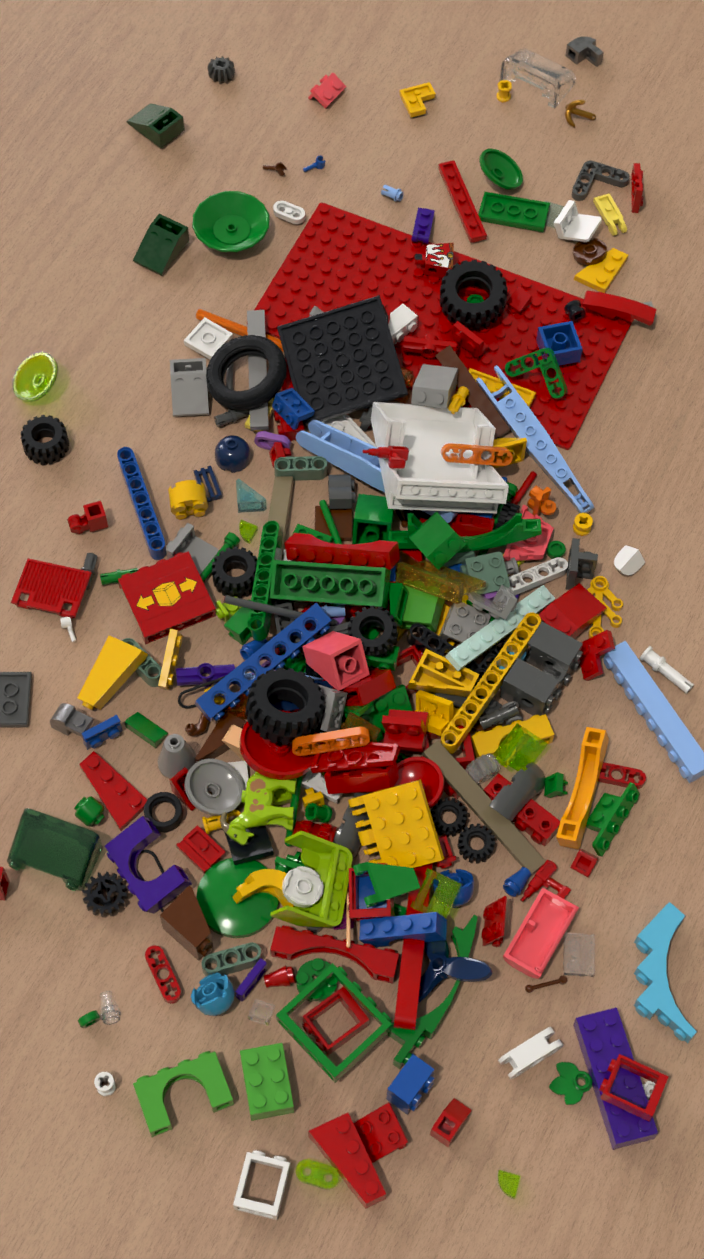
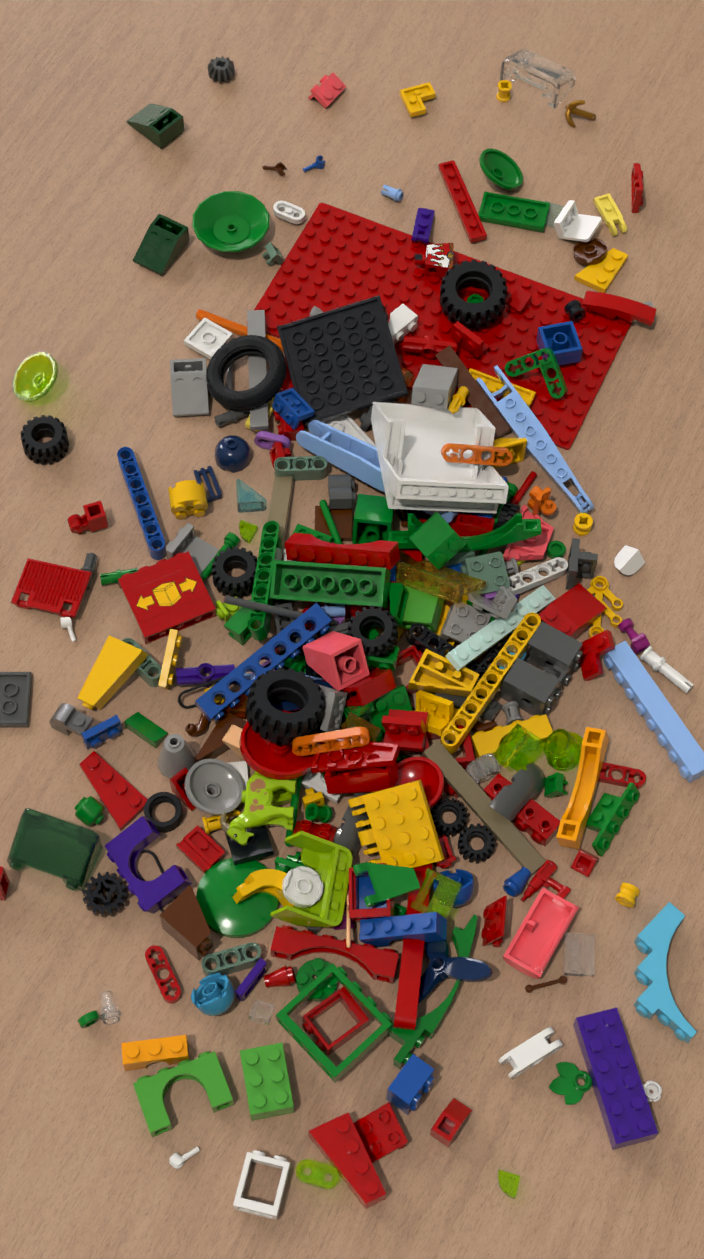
(105, 1077): white bush -> none
(144, 1052): none -> light orange arch
(178, 1161): none -> white hand
(251, 647): blue cone -> none
(274, 254): none -> sand green tile
(395, 454): red piece -> none
(499, 715): dark grey pin -> none
(563, 749): none -> clear neon green helmet
(584, 48): flat silver brick -> none
(596, 173): dark grey beam -> none
(627, 895): none -> yellow wheel
(638, 641): none -> magenta leg
(640, 1070): red window -> none

